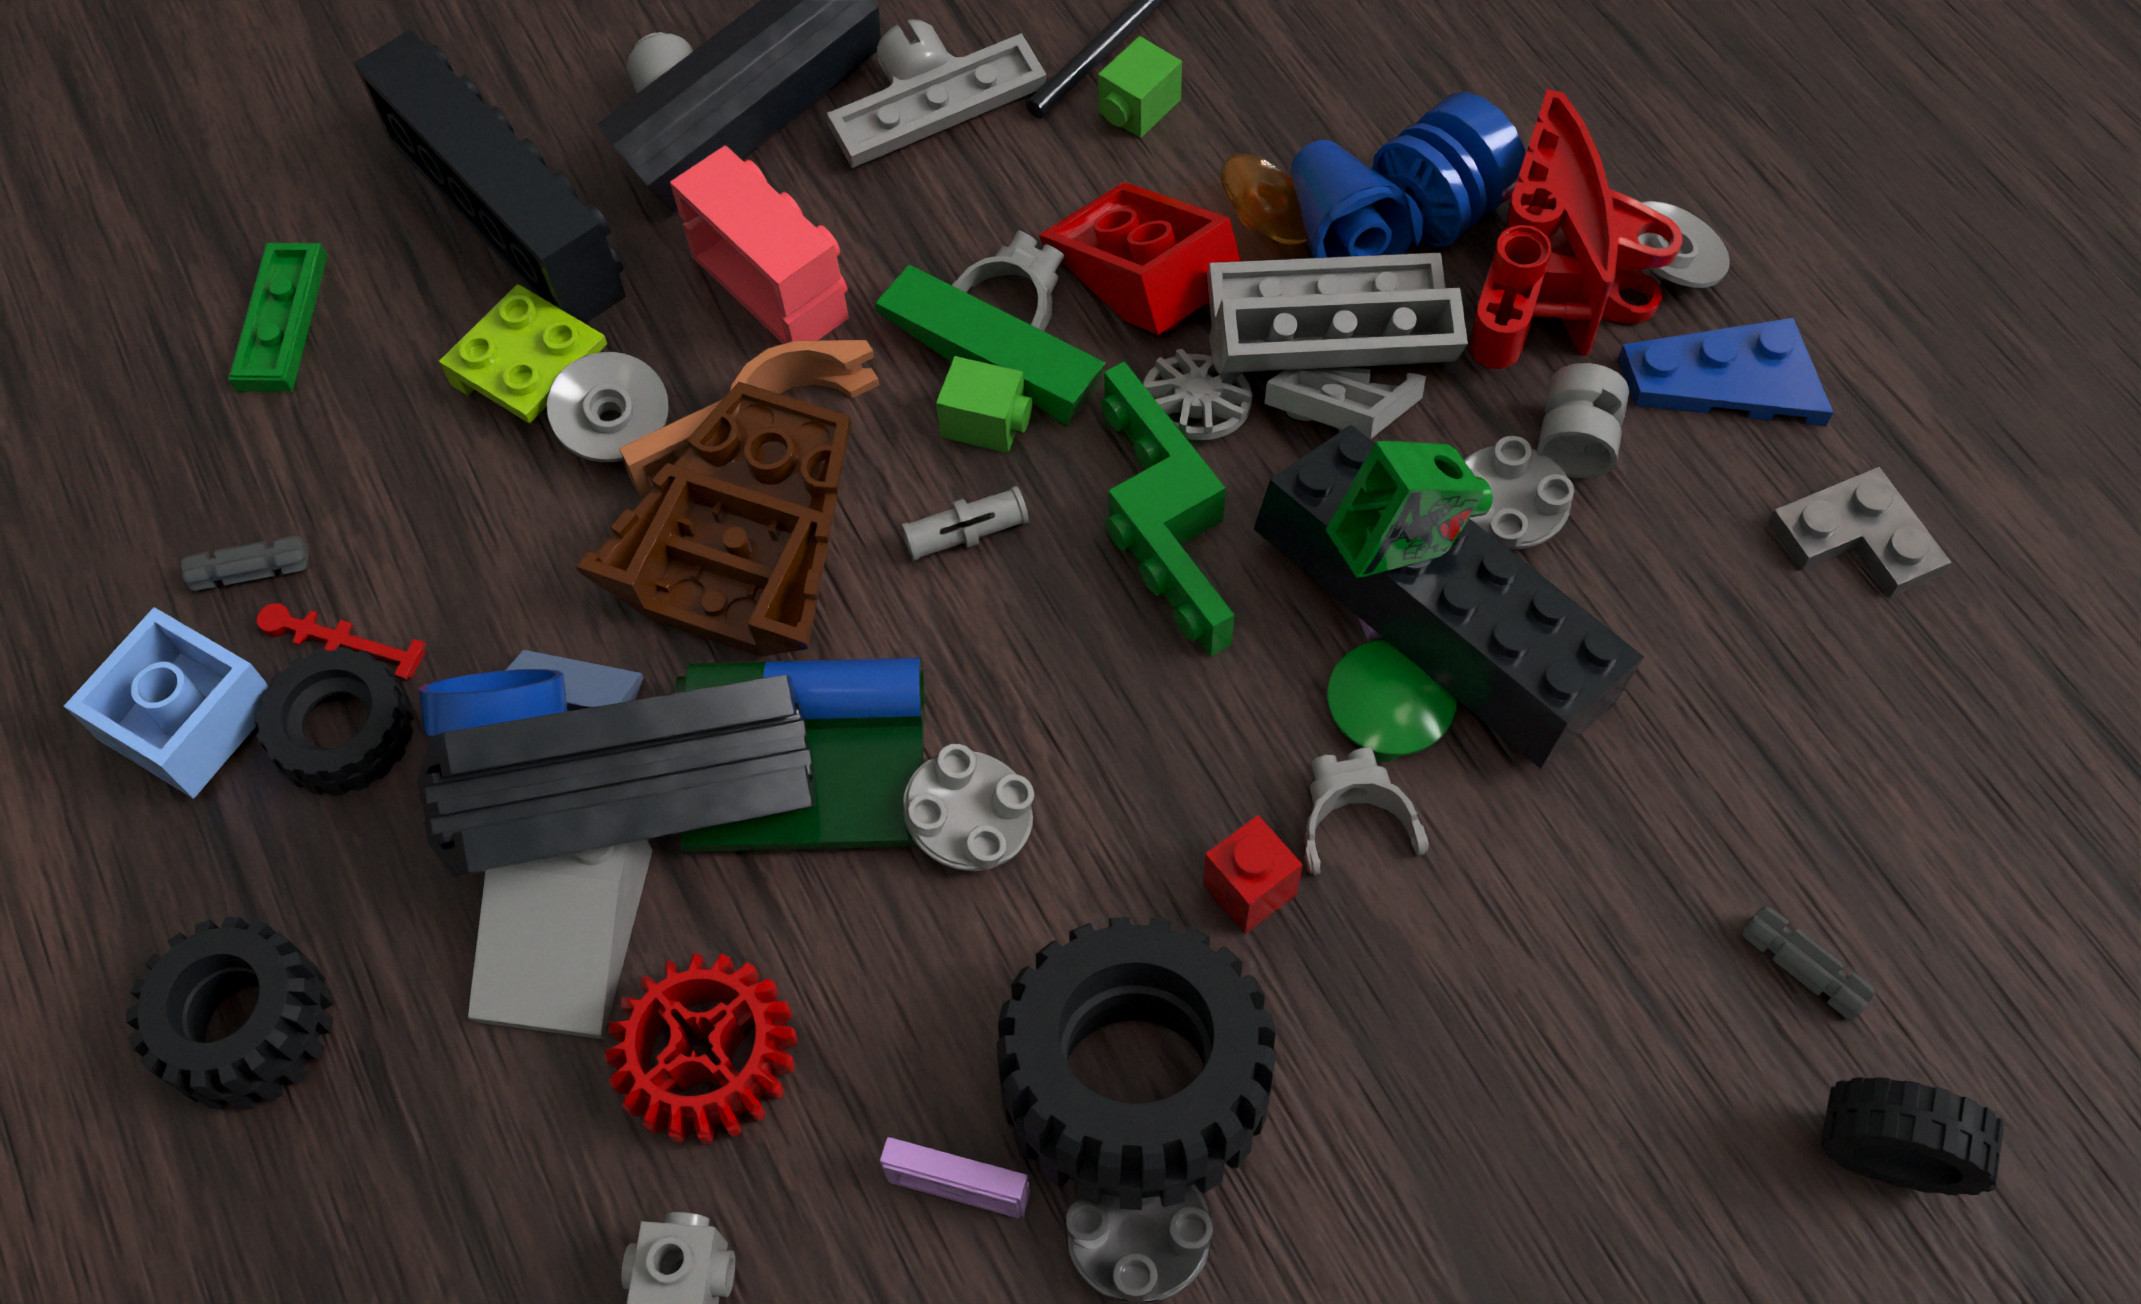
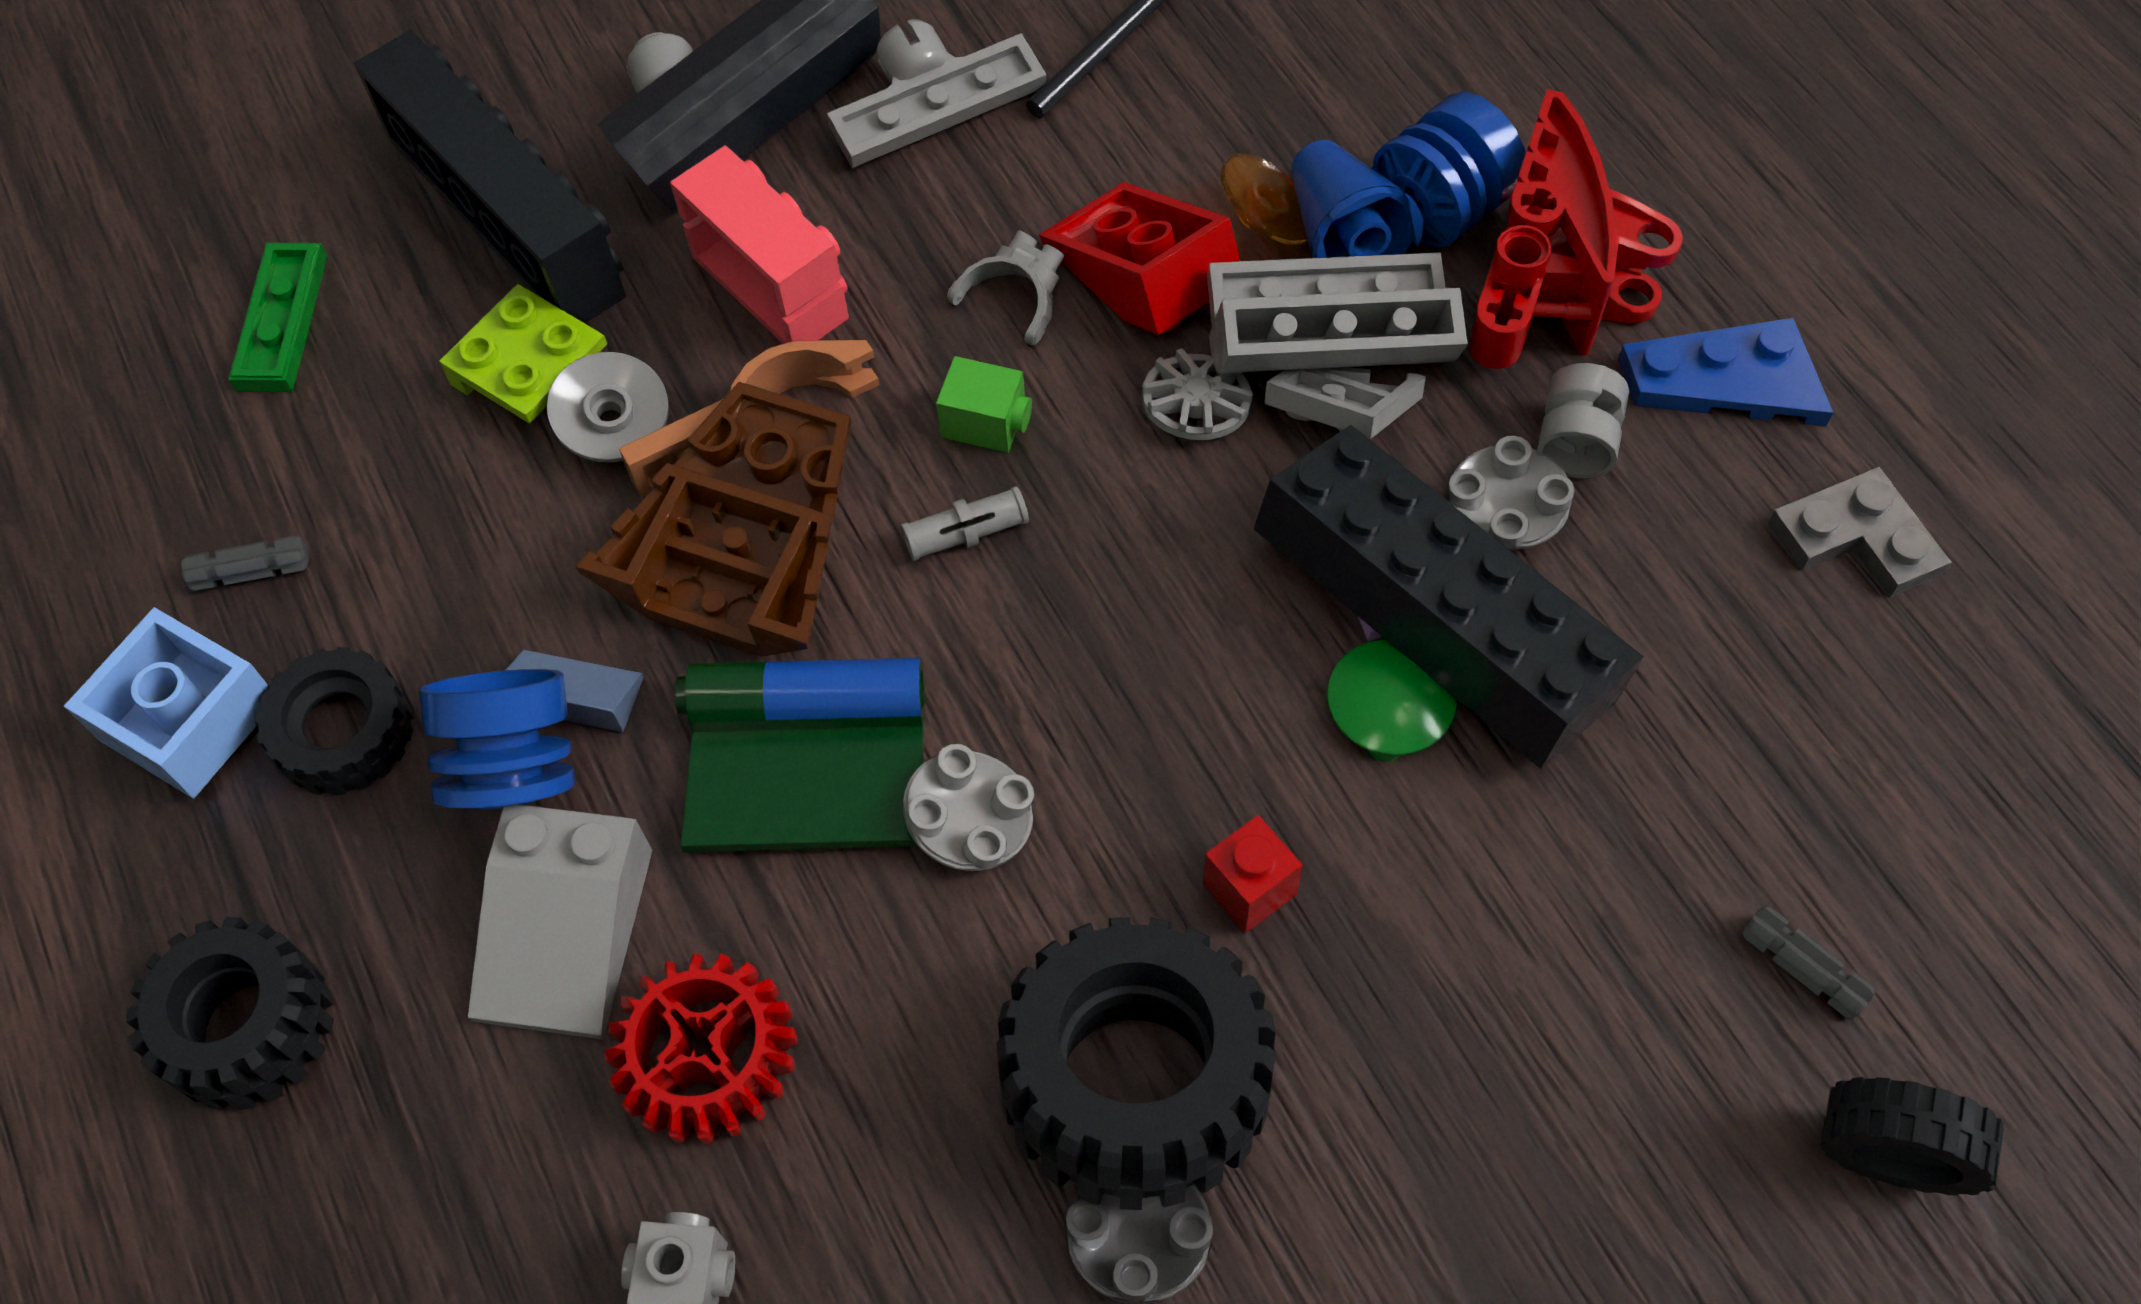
(277, 620): red piece -> none
(615, 774): black piece -> none
(955, 1178): lavender tile -> none
(963, 326): green slope -> none
(1139, 87): bright green brick -> none
(1166, 508): green bracket -> none
(1356, 782): light grey helmet -> none
(1406, 506): green torso -> none
(1702, 255): light grey dish -> none

